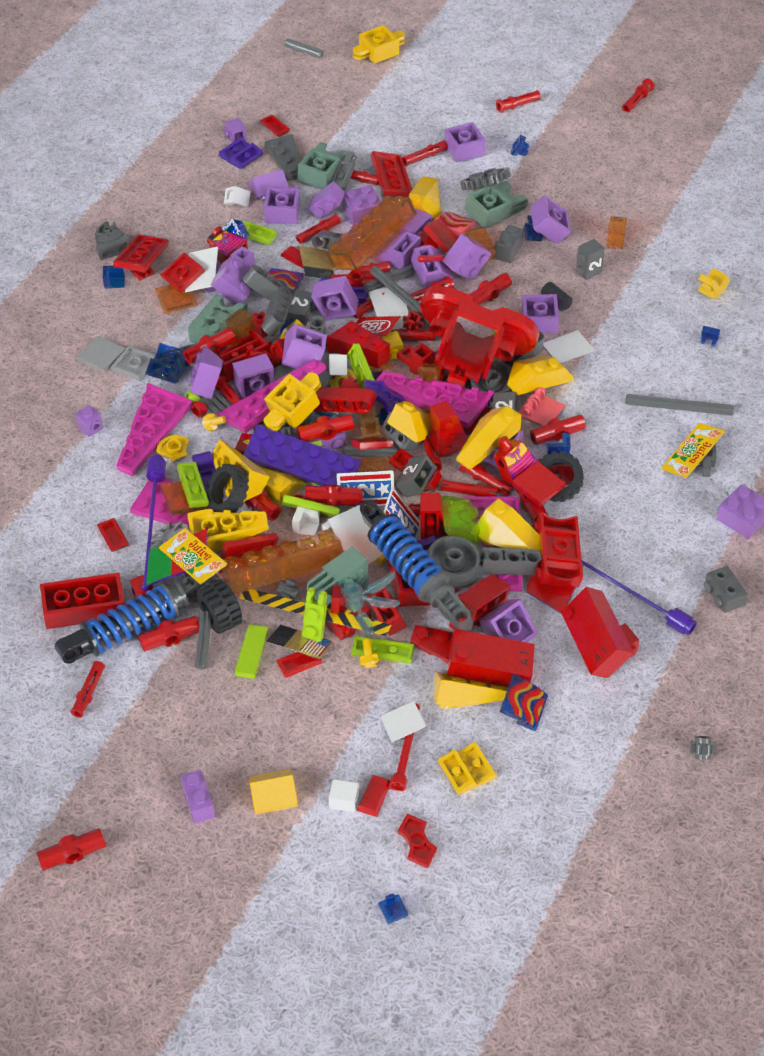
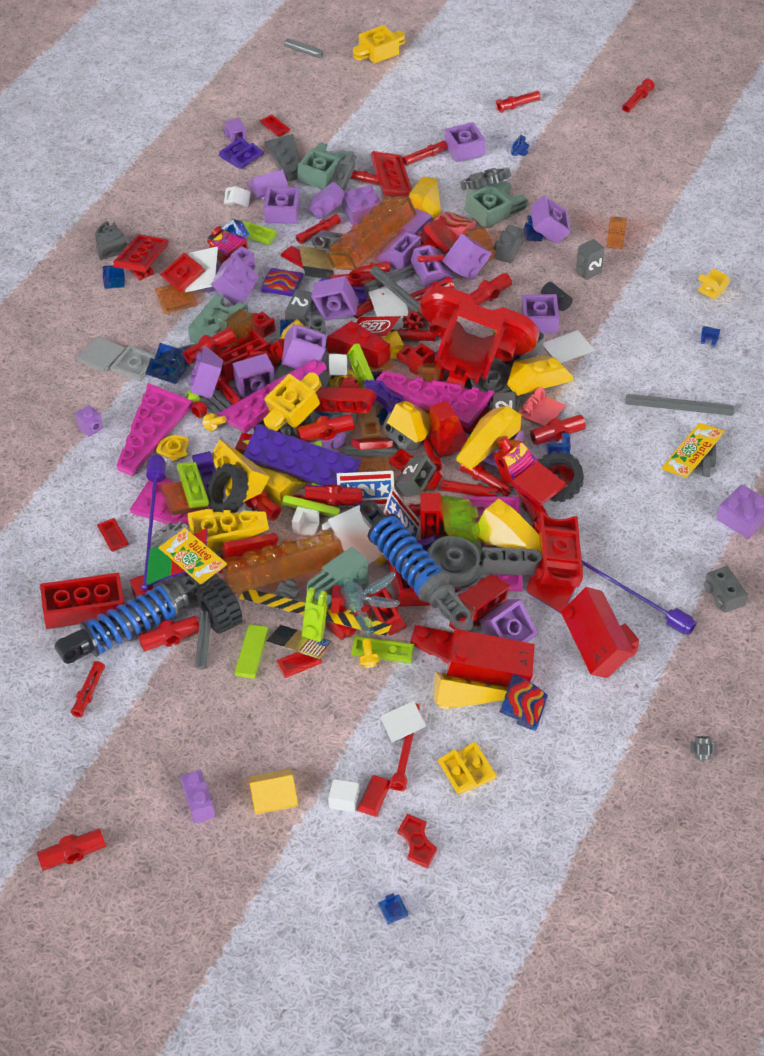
(277, 294): dark grey beam -> none

